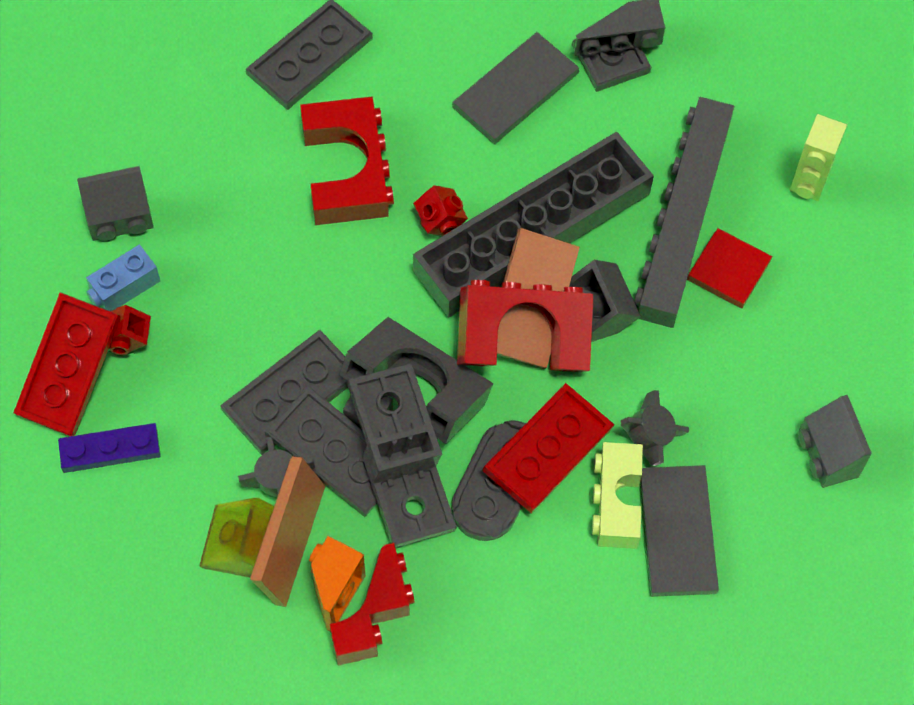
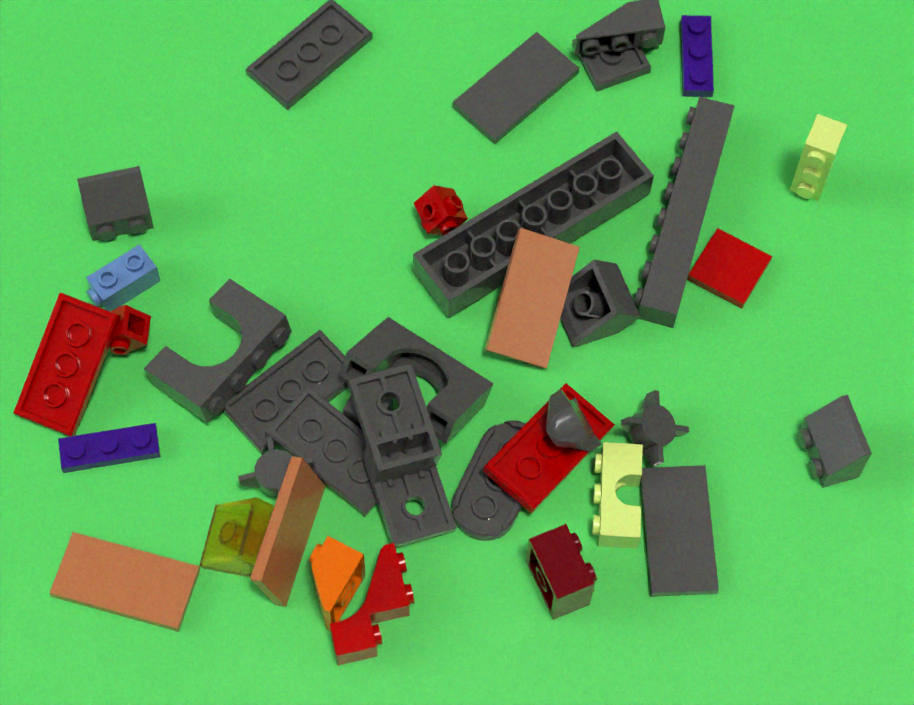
(125, 581): none -> nougat tile
(208, 388): none -> dark grey arch
(356, 124): red arch -> none
(560, 571): none -> dark red brick
(566, 312): red arch -> none
(568, 424): none -> dark grey piece
(696, 56): none -> dark purple plate

